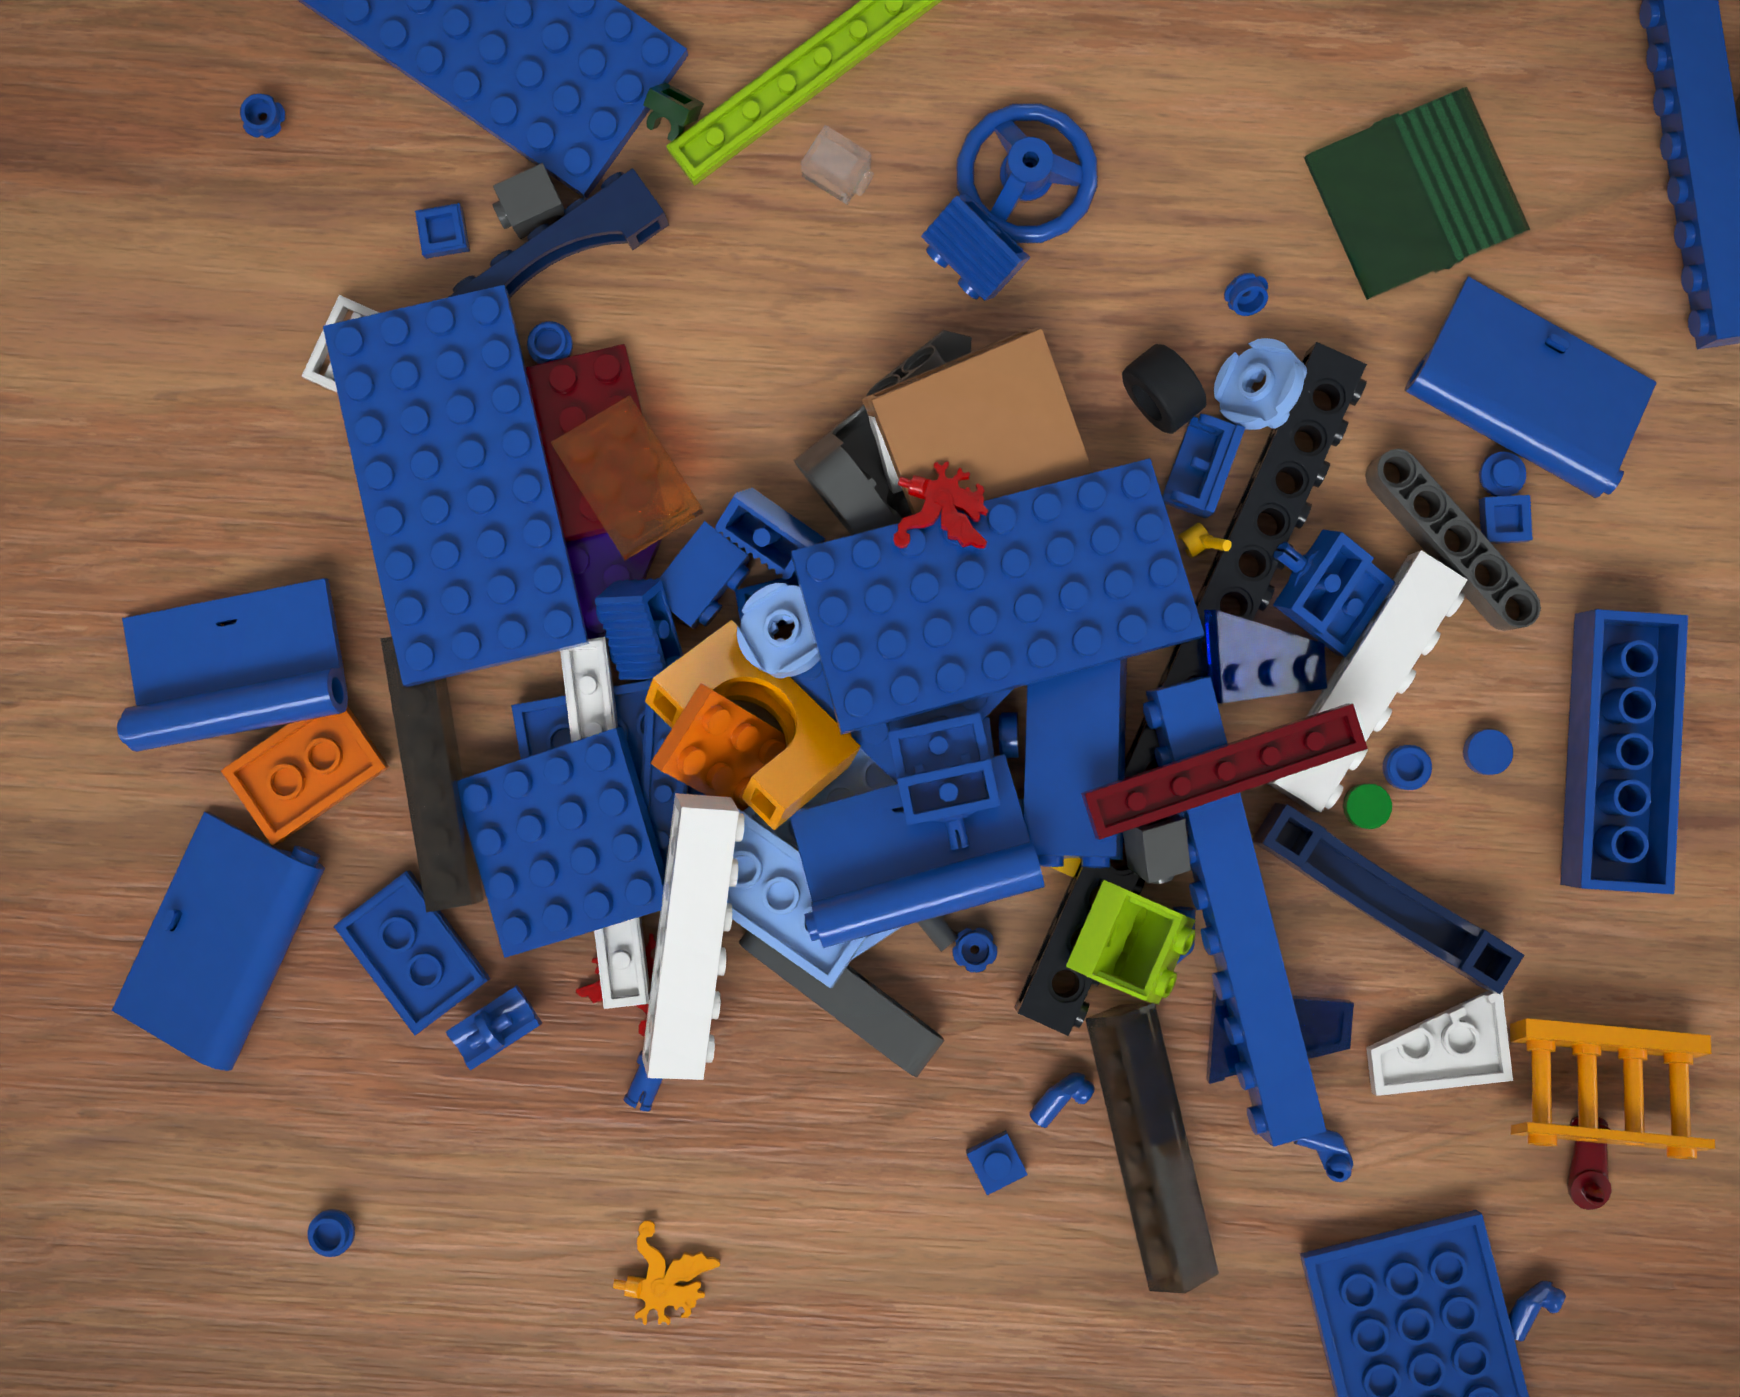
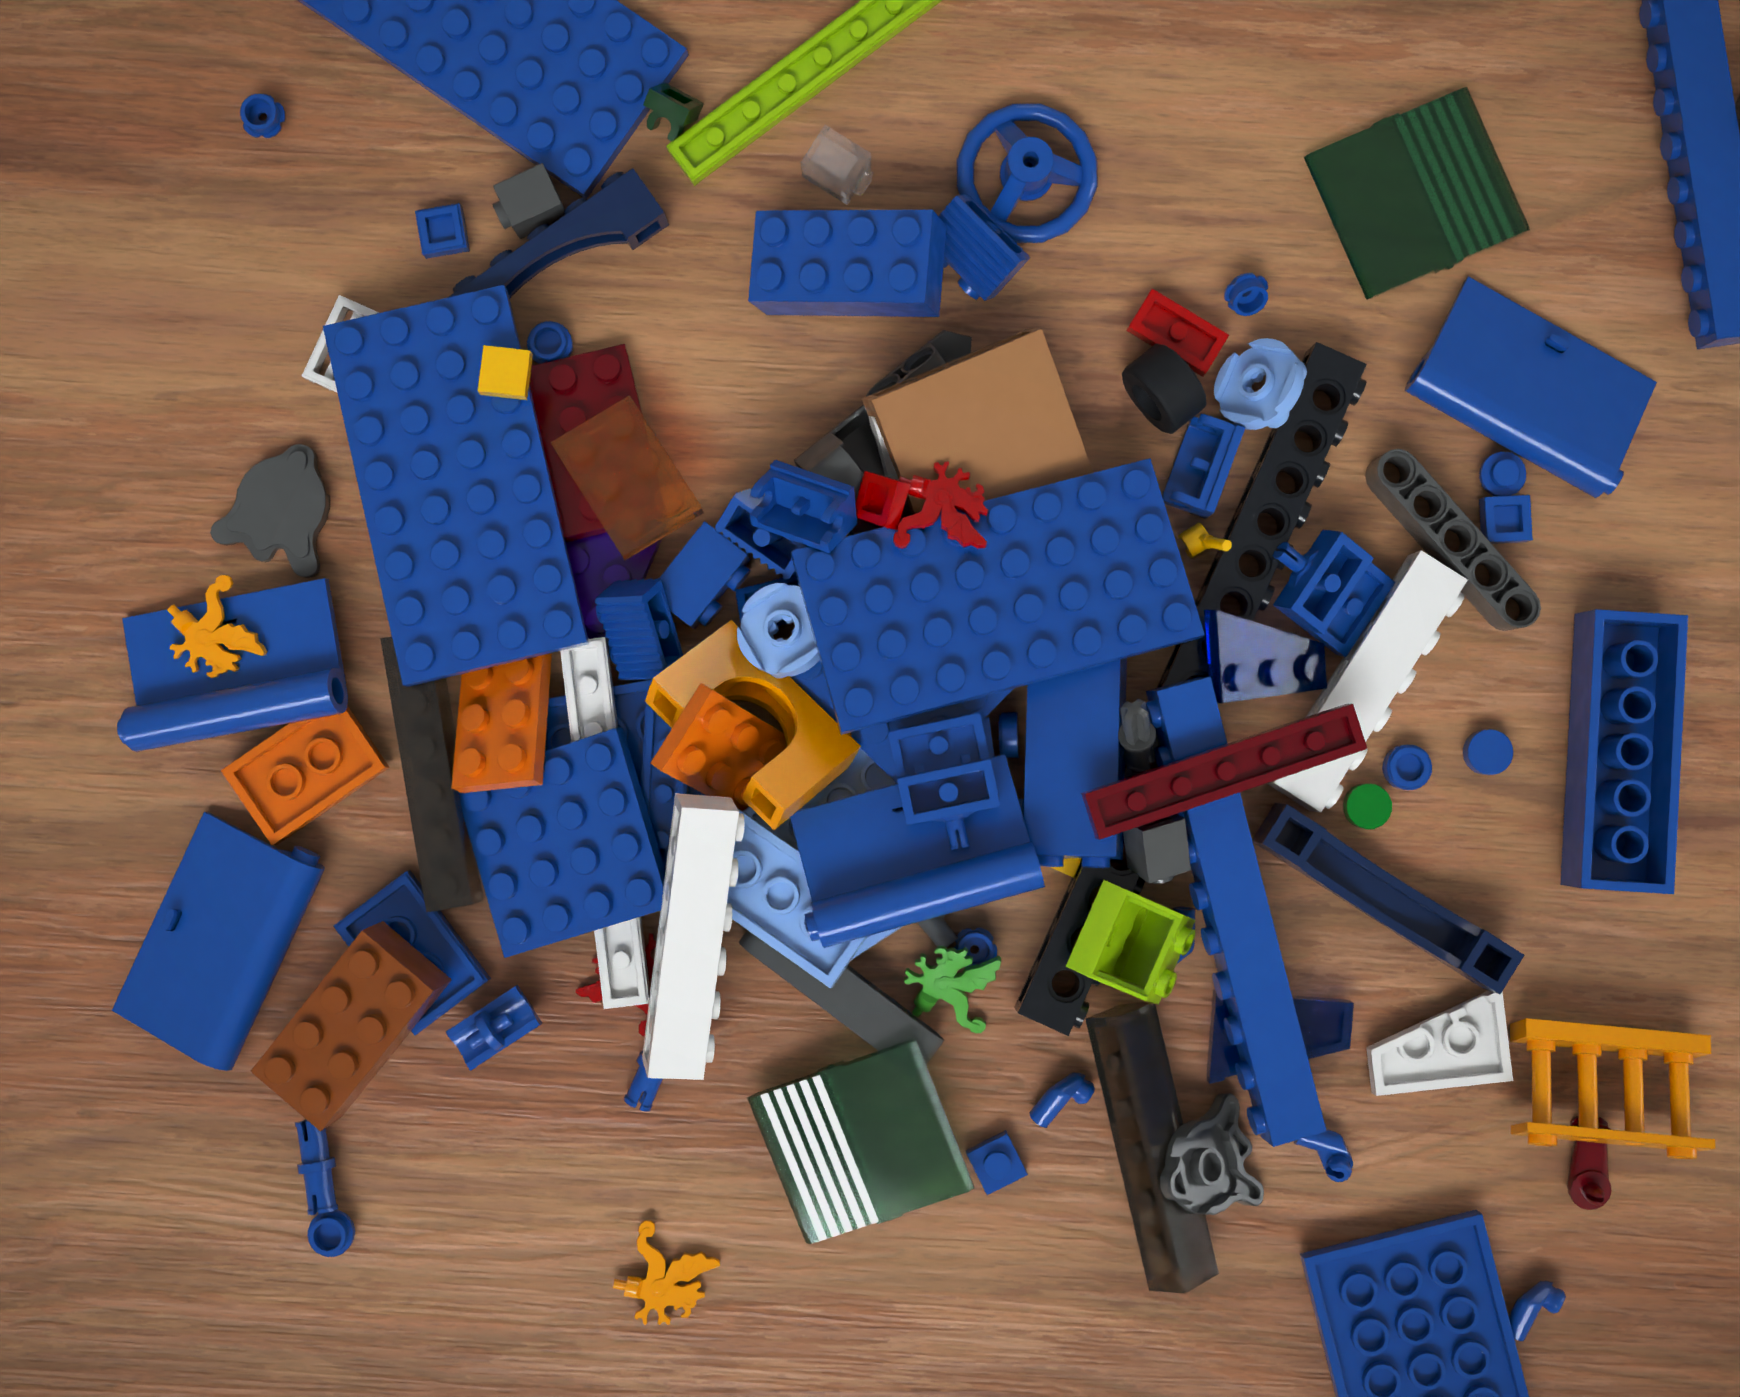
(206, 635): none -> light orange piece
(279, 508): none -> dark grey tile
(316, 1168): none -> blue pin
(350, 1025): none -> dark orange brick
(502, 726): none -> orange plate
(505, 372): none -> yellow tile
(804, 506): none -> blue hinge
(848, 263): none -> blue brick
(861, 1142): none -> clear green piece
(881, 500): none -> red plate
(944, 983): none -> bright green piece
(1137, 736): none -> dark grey axle
(1179, 329): none -> red plate
(1207, 1162): none -> dark grey tile

